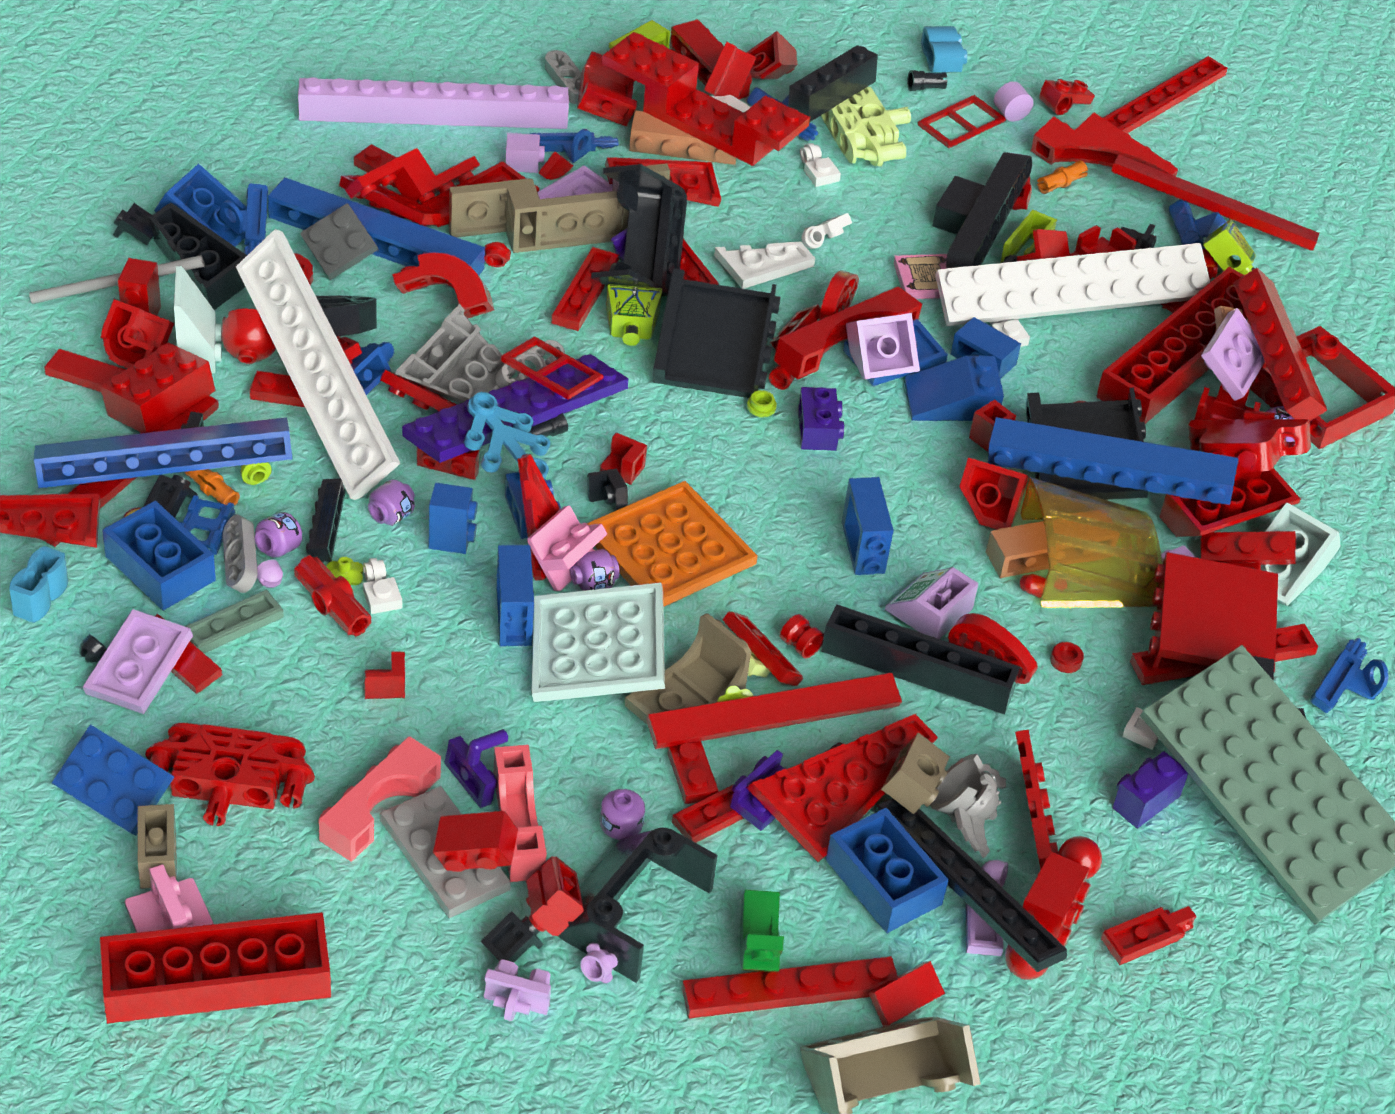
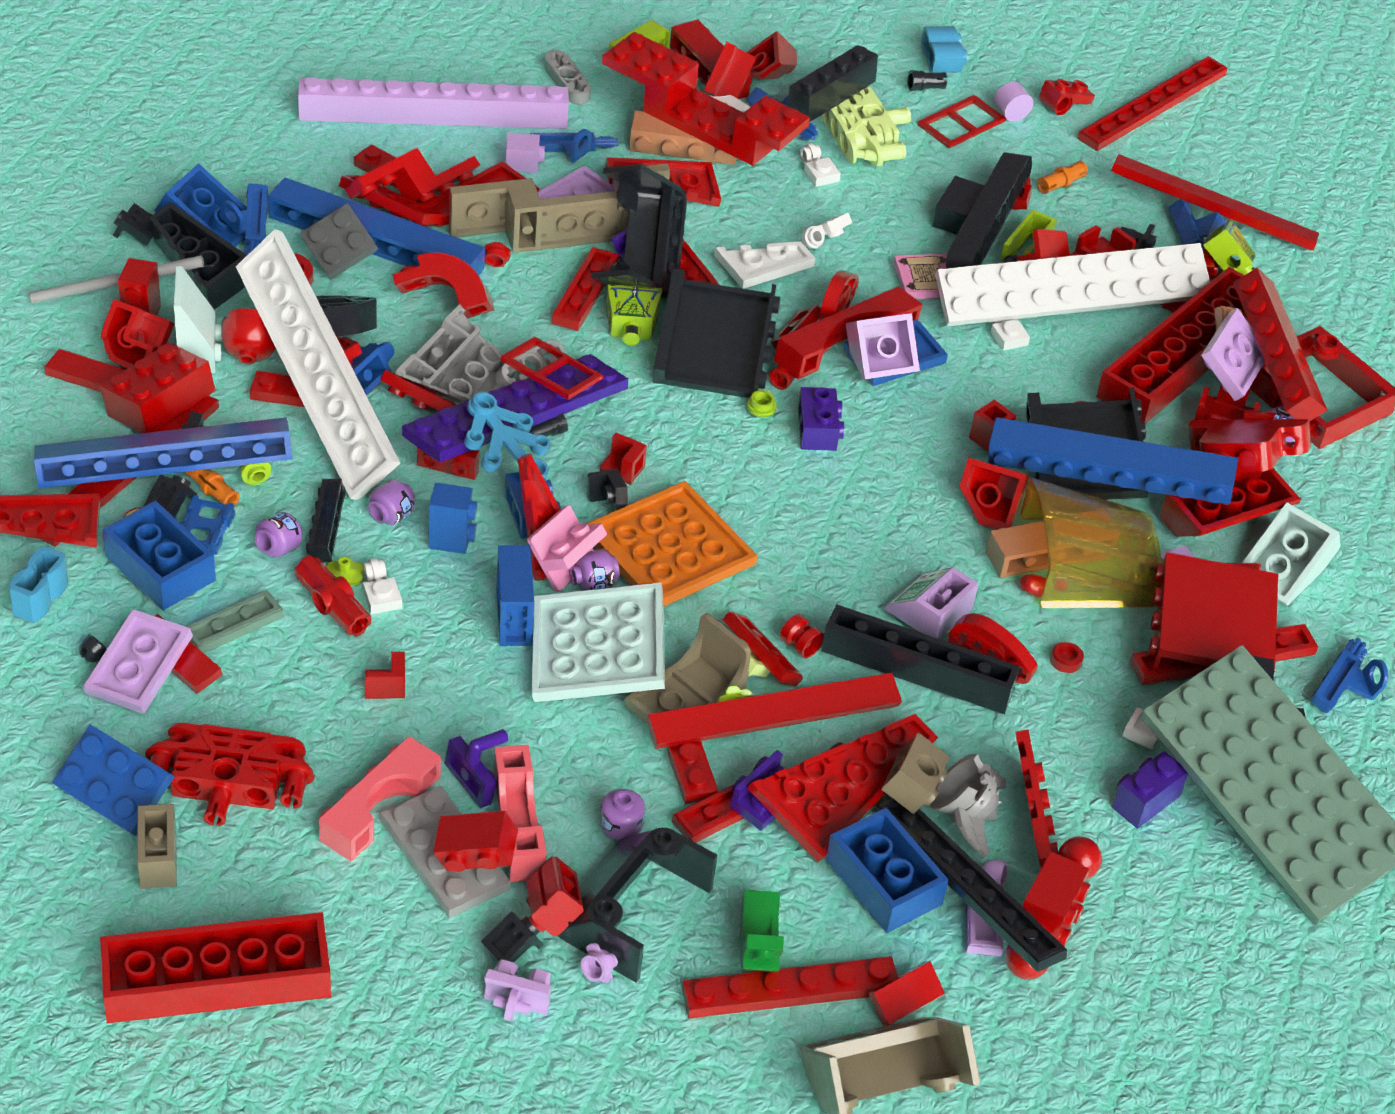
(168, 904): bright pink bracket -> none
(240, 554): light grey beam -> none
(269, 573): lavender hinge -> none
(555, 167): red tile -> none
(606, 91): red panel -> none
(867, 526): blue window -> none
(953, 389): blue slope -> none
(981, 339): blue brick -> none
(1093, 142): red arch -> none
(1147, 933): red hinge -> none
(1250, 547): red plate -> none

